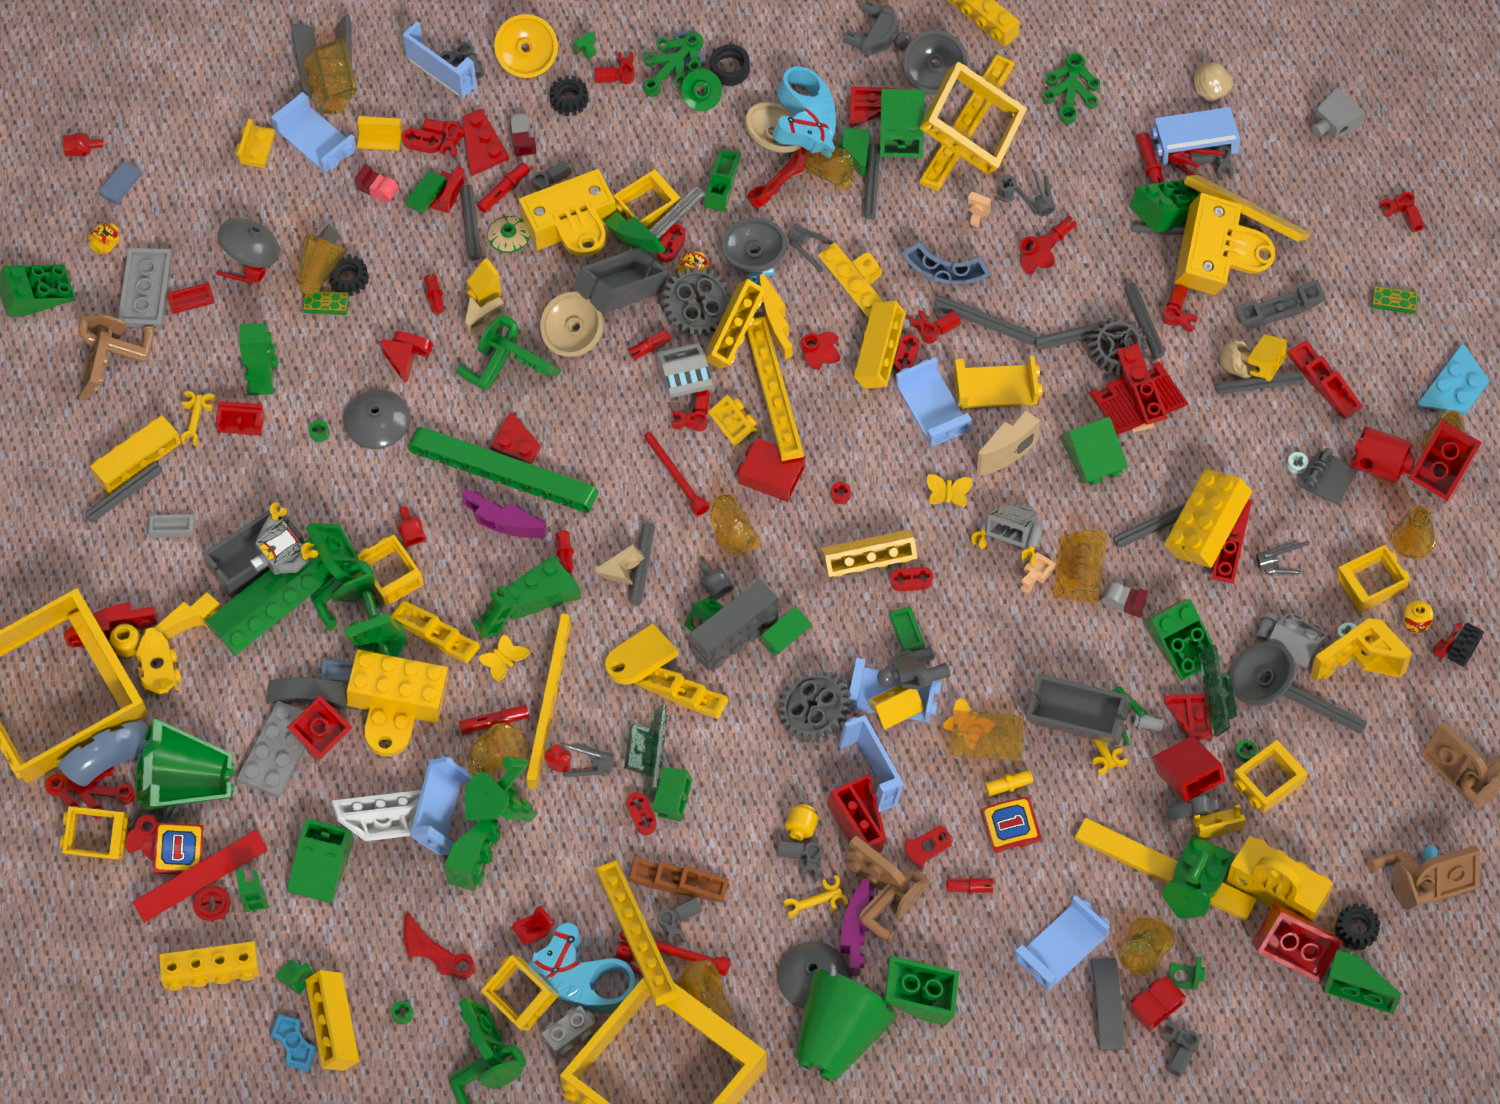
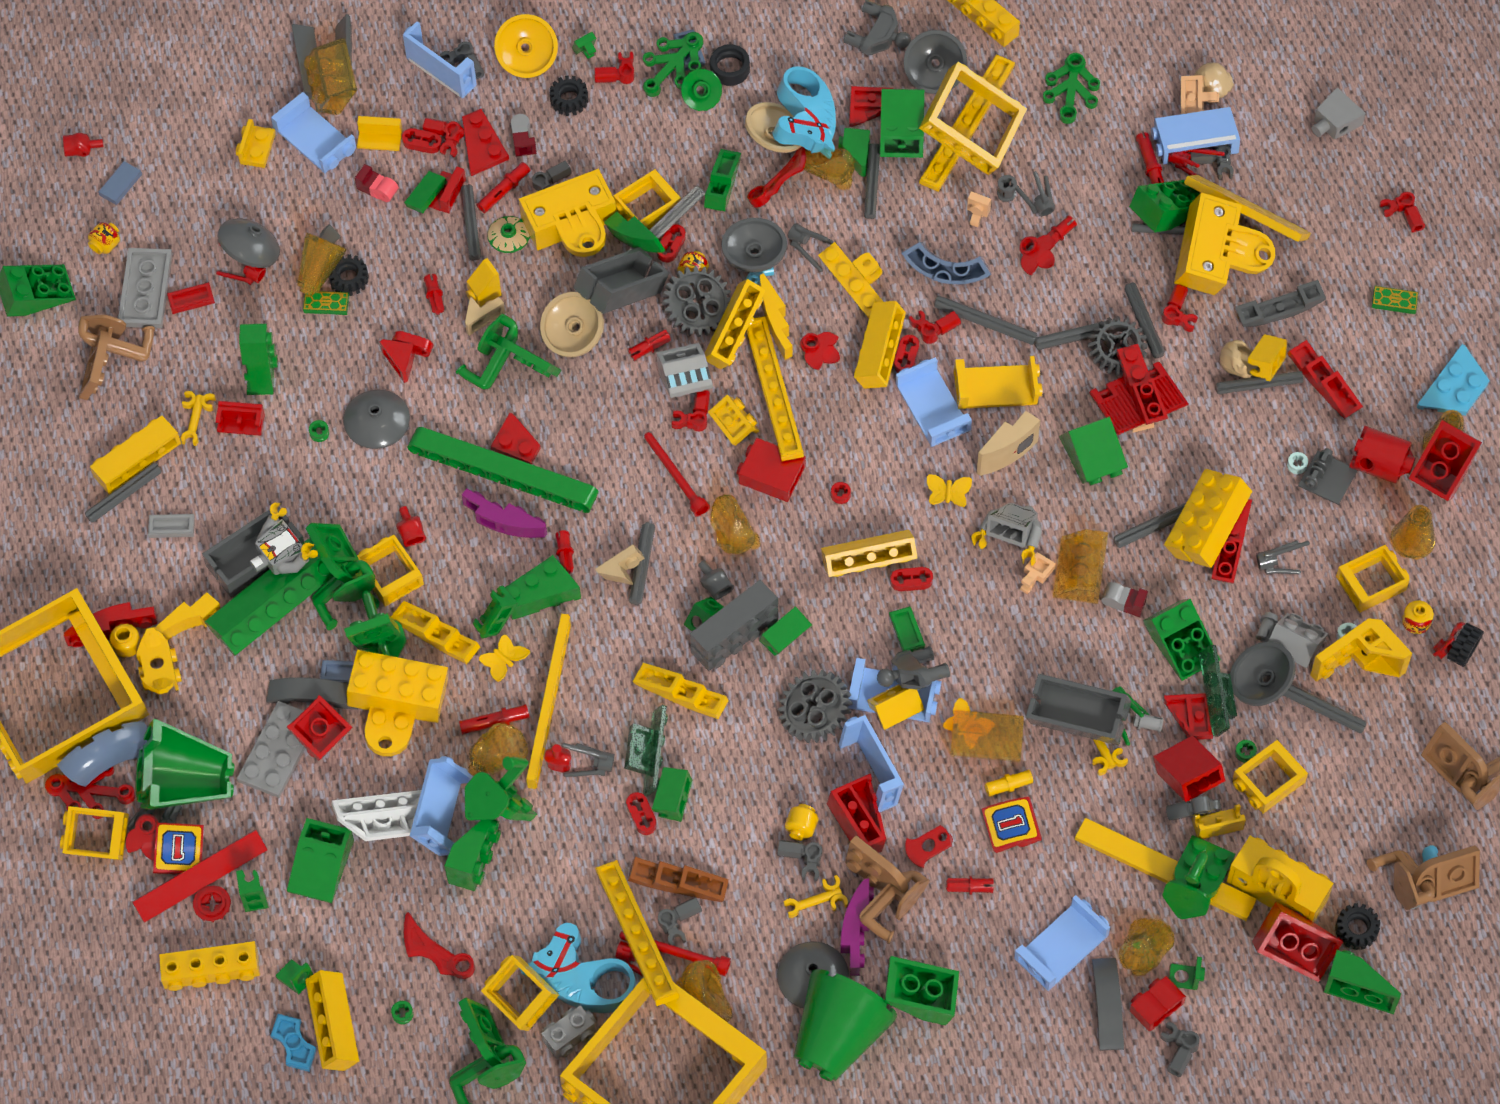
(533, 927): red bracket -> none
(640, 656): yellow tile -> none
(1193, 94): none -> light nougat plate

